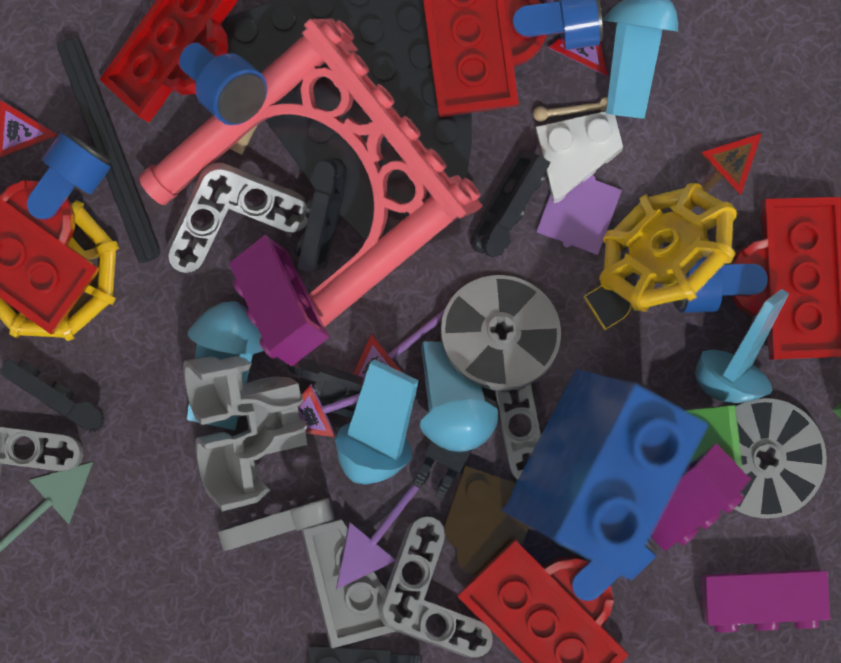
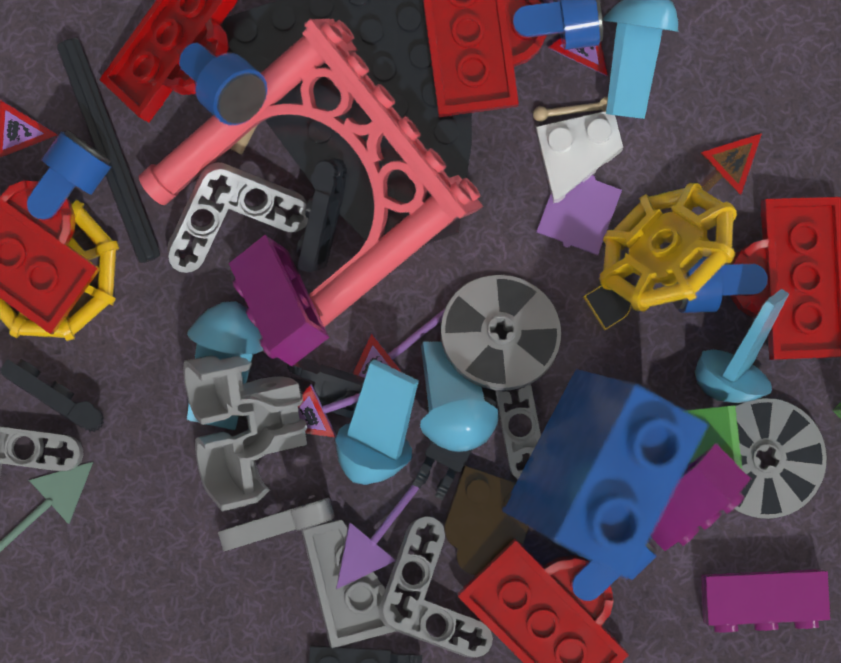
(508, 203): black hinge -> none

